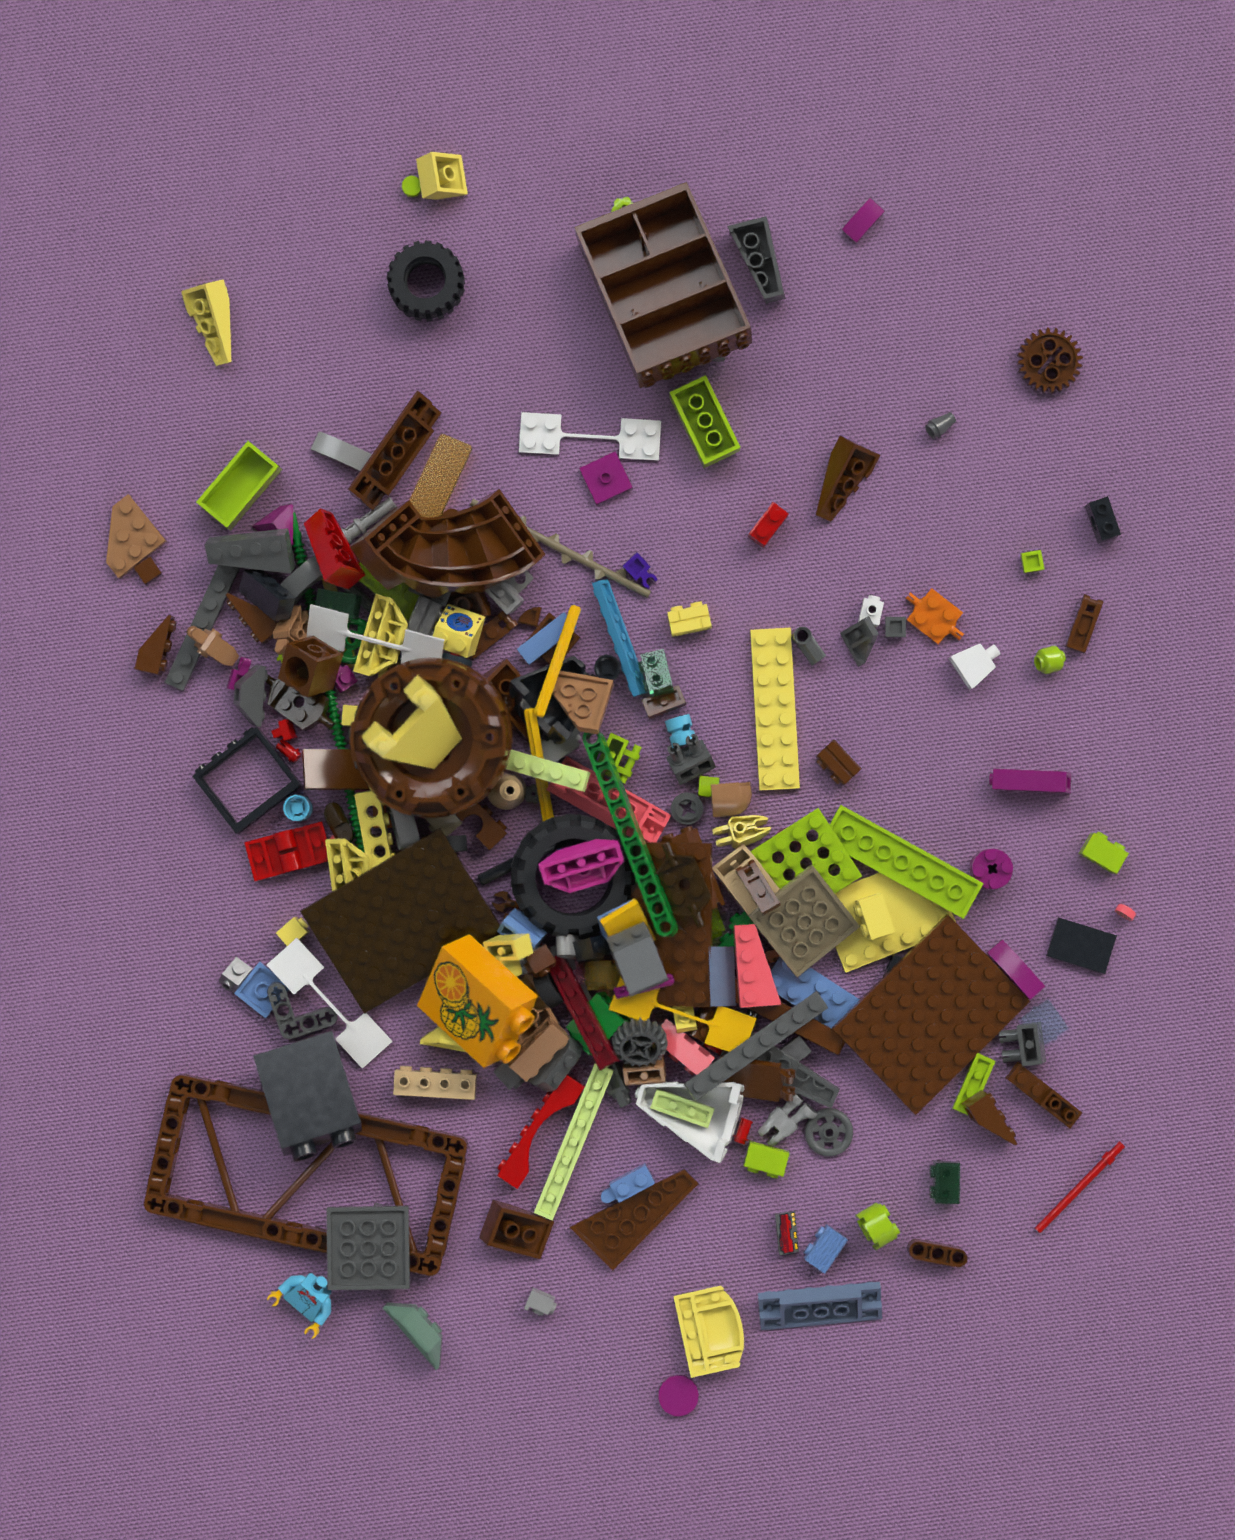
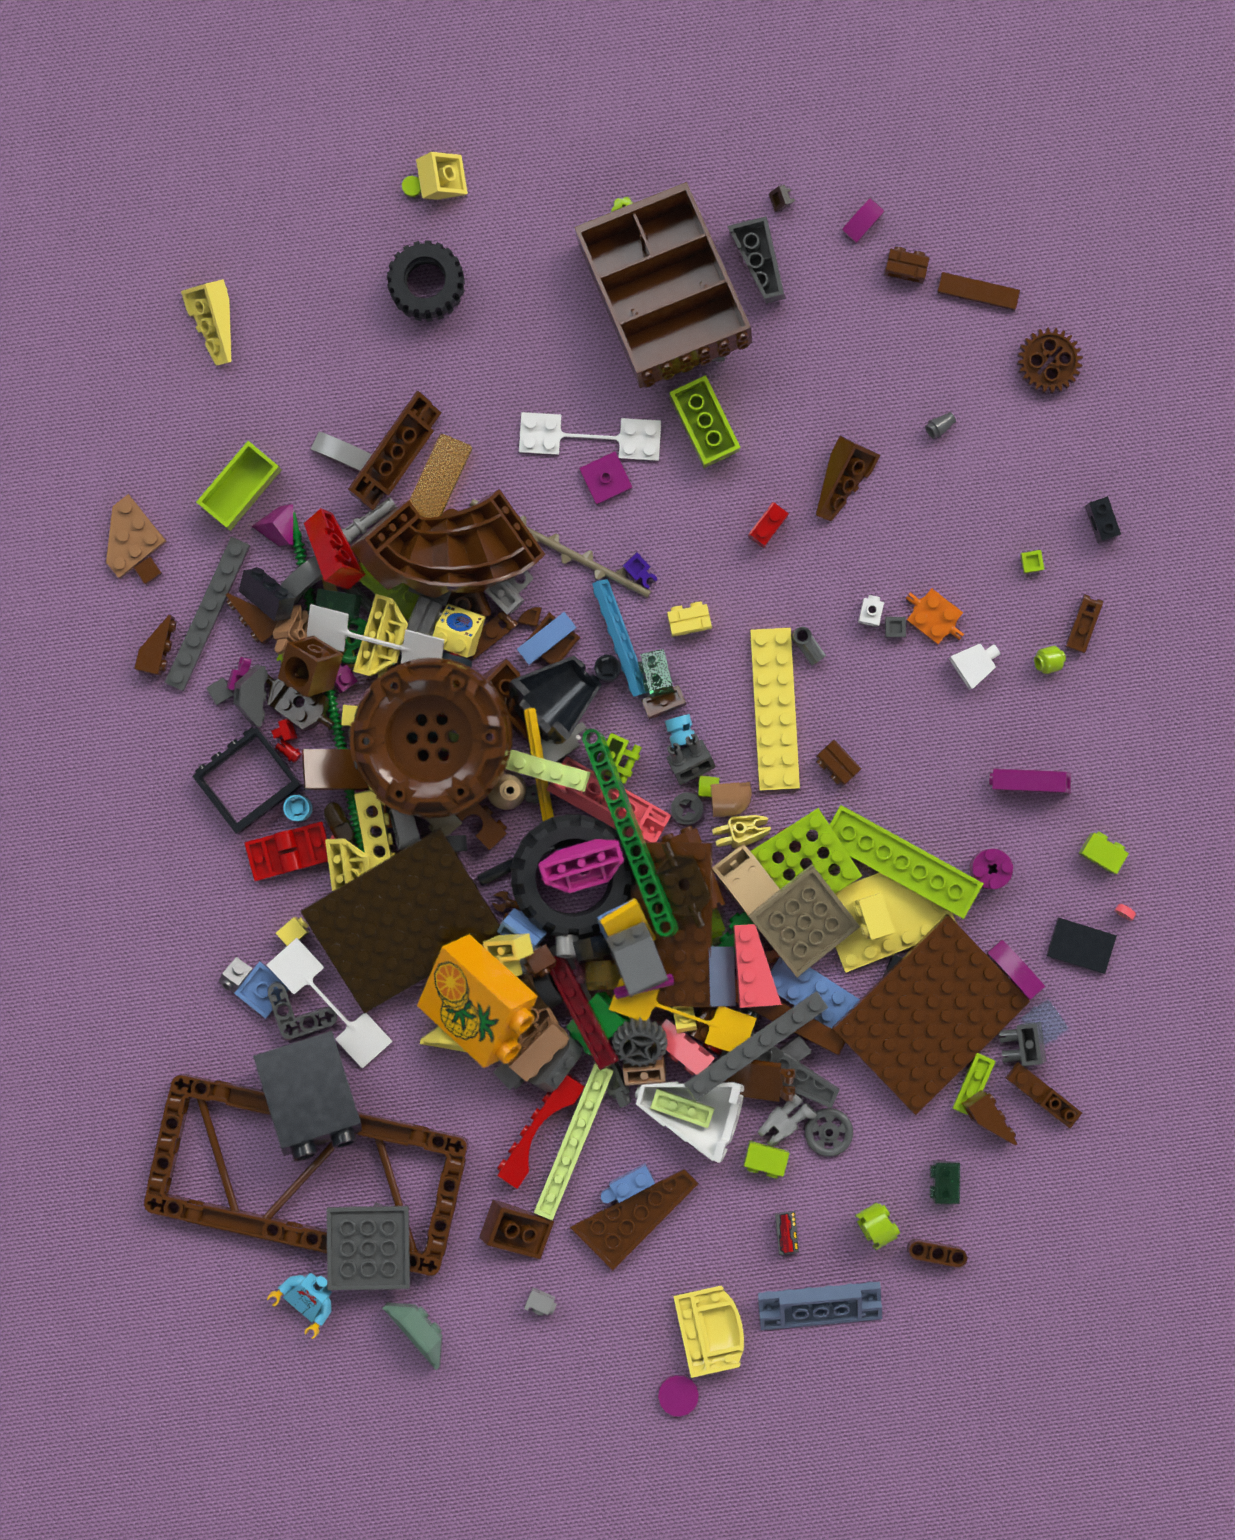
(211, 644): medium nougat hinge -> none
(219, 691): none -> dark grey tile
(254, 550): dark grey wedge -> none
(424, 736): light yellow wedge -> none
(435, 1083): tan brick -> none
(557, 661): yellow axle -> none
(583, 699): medium nougat plate -> none
(742, 1131): red pin -> none
(758, 887): plate -> none
(780, 198): none -> dark brown tile
(825, 1248): medium blue brick -> none
(860, 639): dark grey wing -> none
(906, 265): none -> reddish brown brick
(978, 291): none -> reddish brown tile
(1107, 1158): red bar -> none

